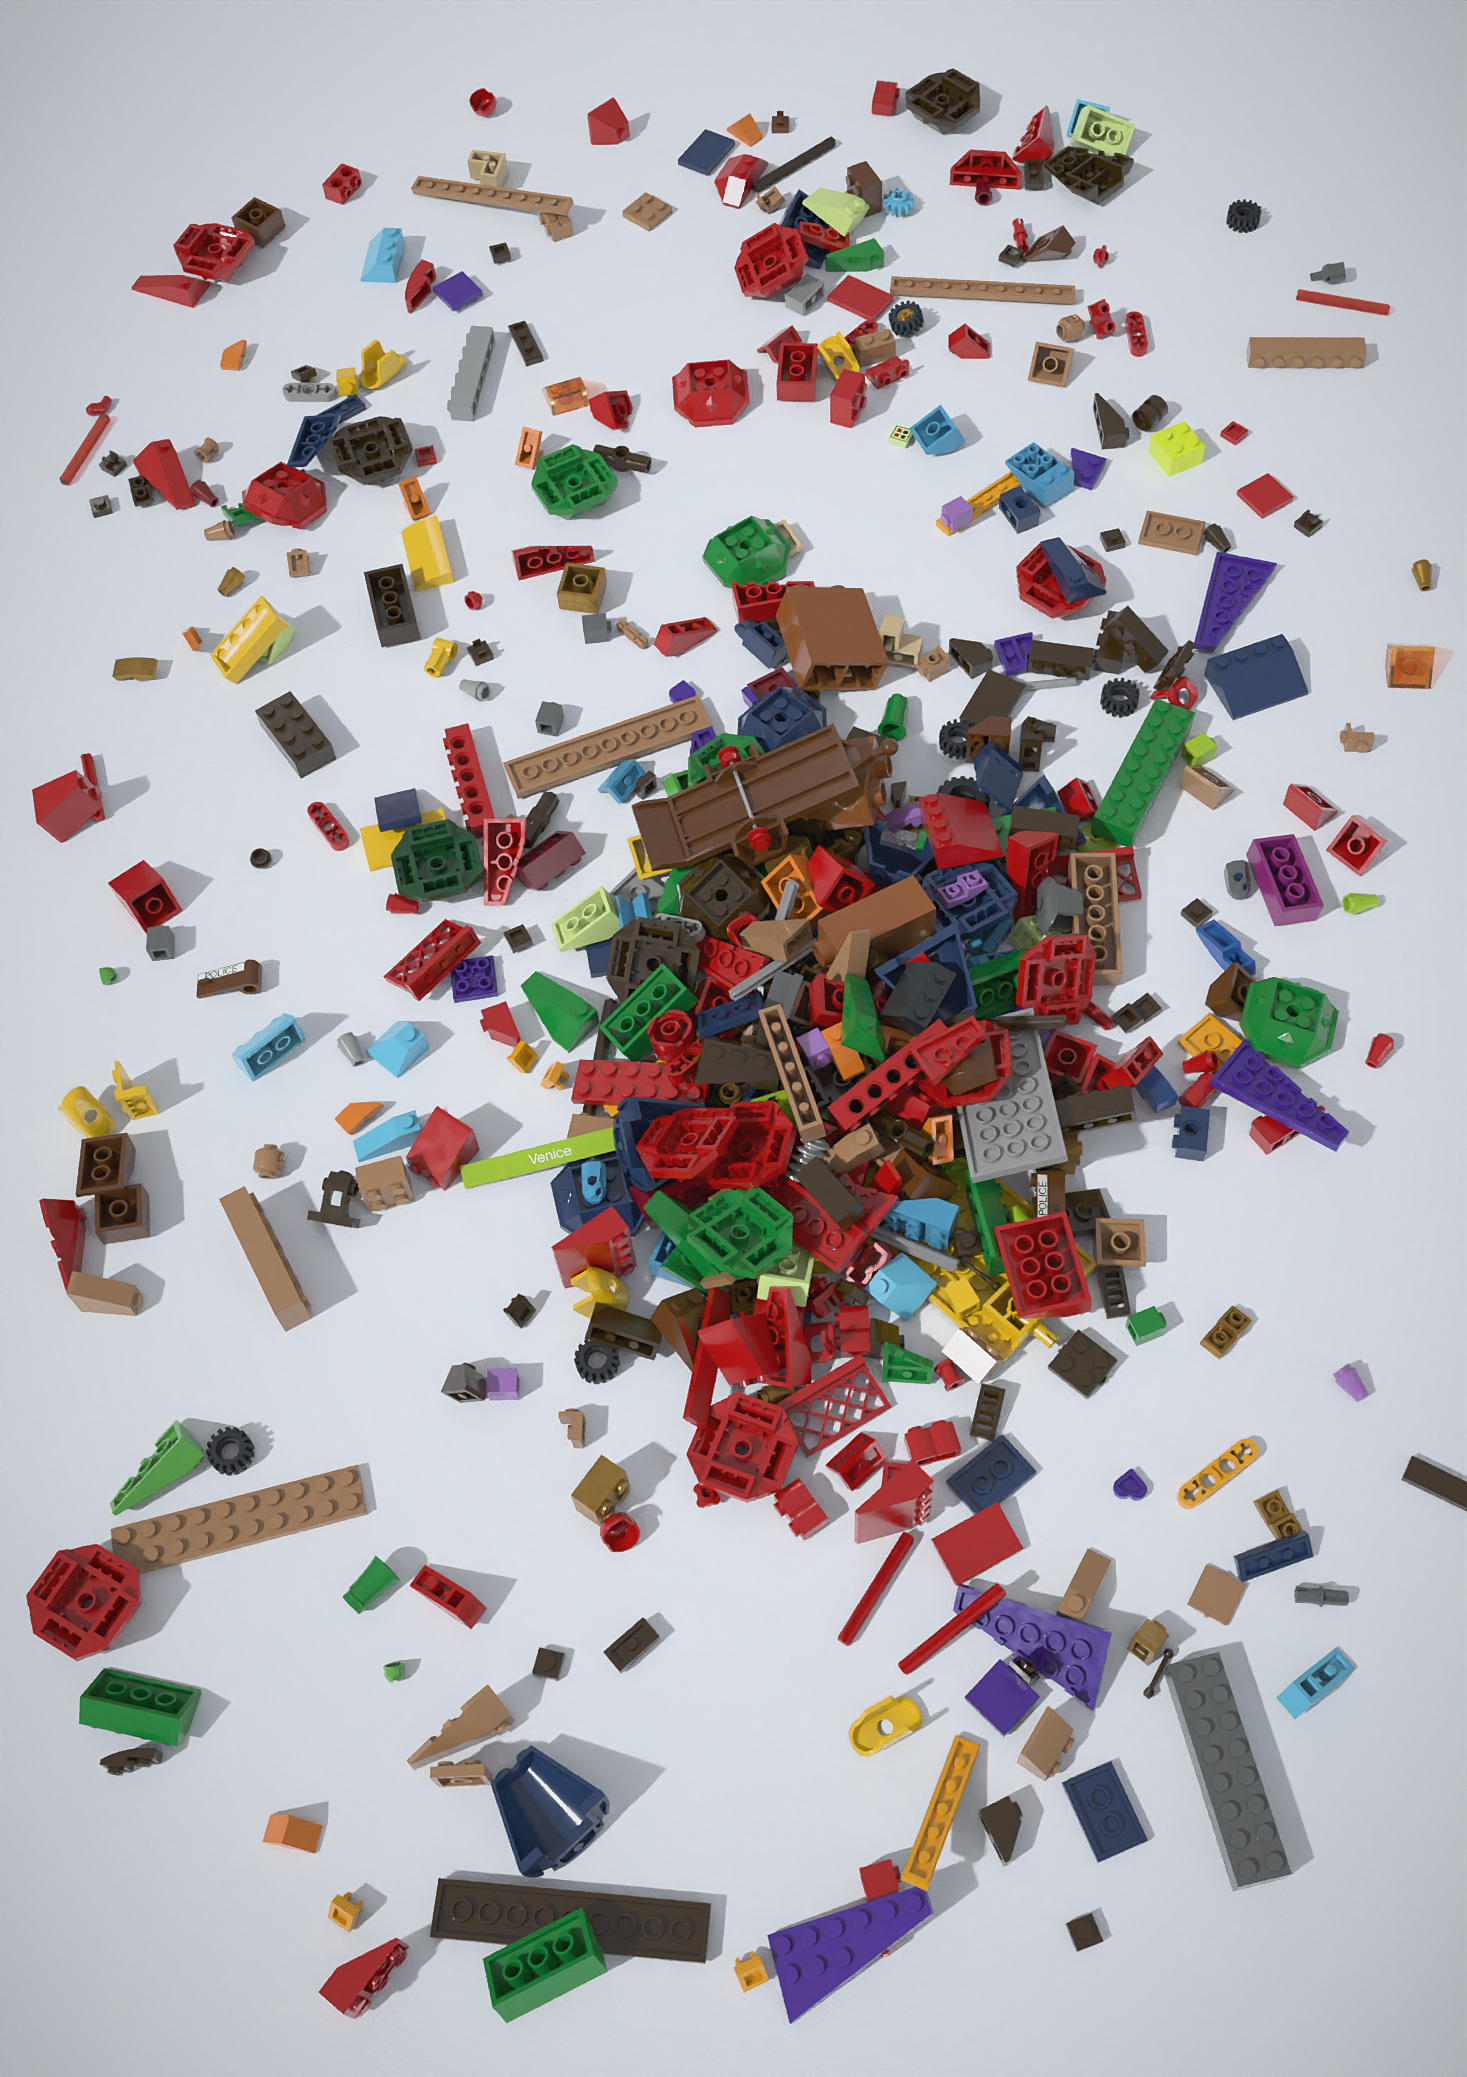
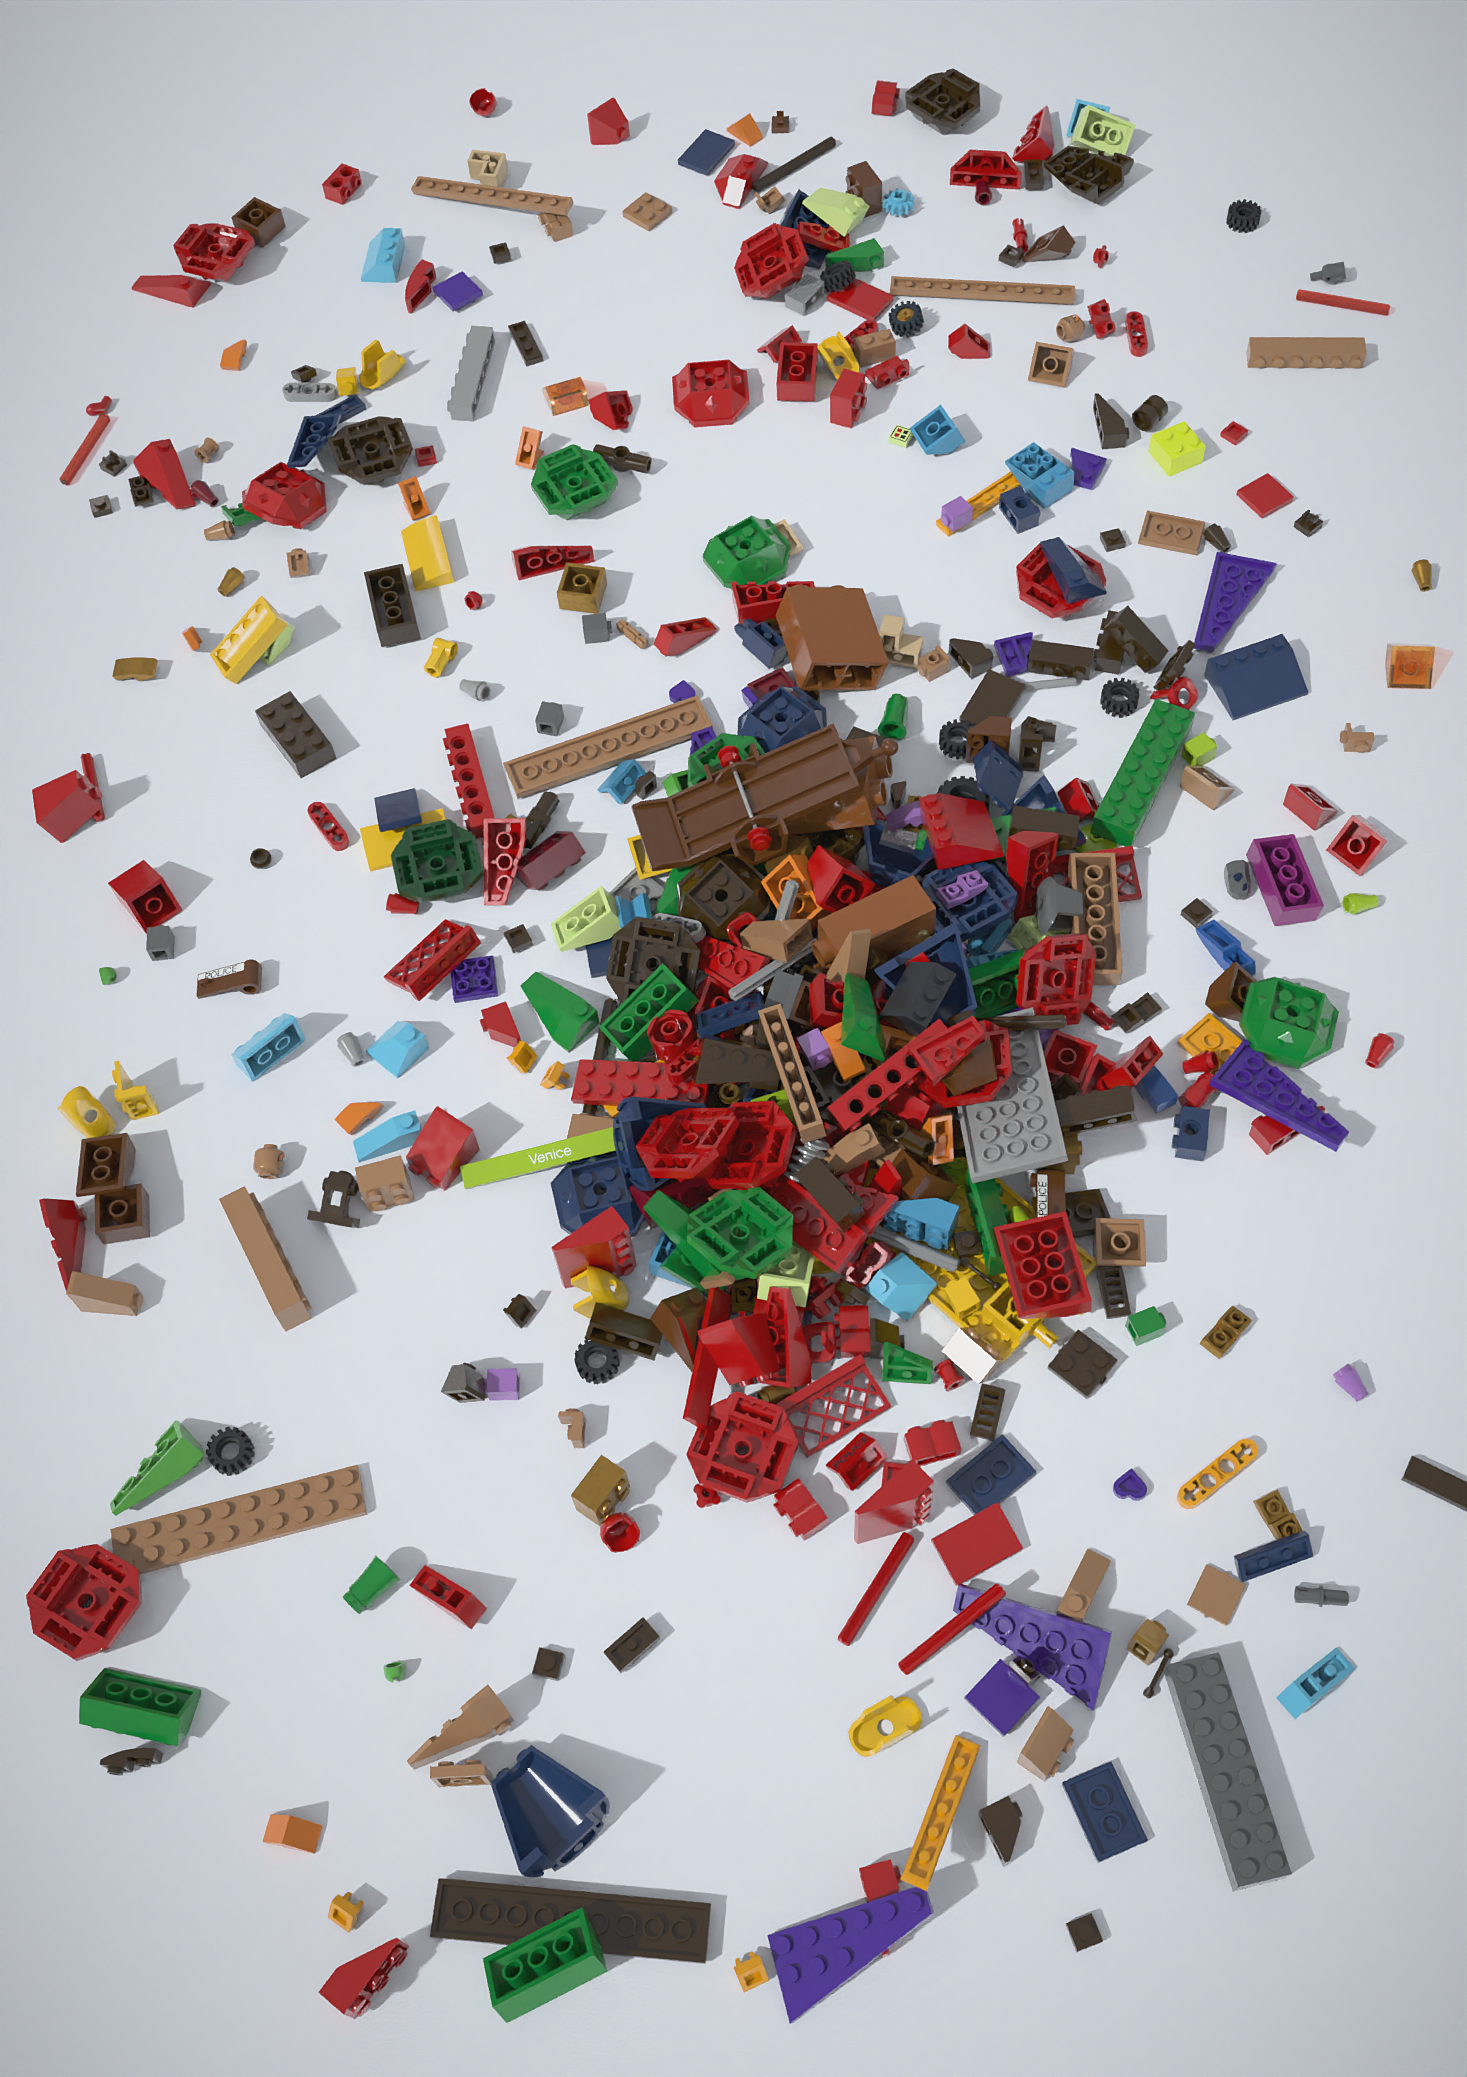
(480, 652): dark brown tile -> none
(593, 1181): dark azure rock -> none
(813, 829): dark brown slope -> none
(838, 276): none -> black tyre

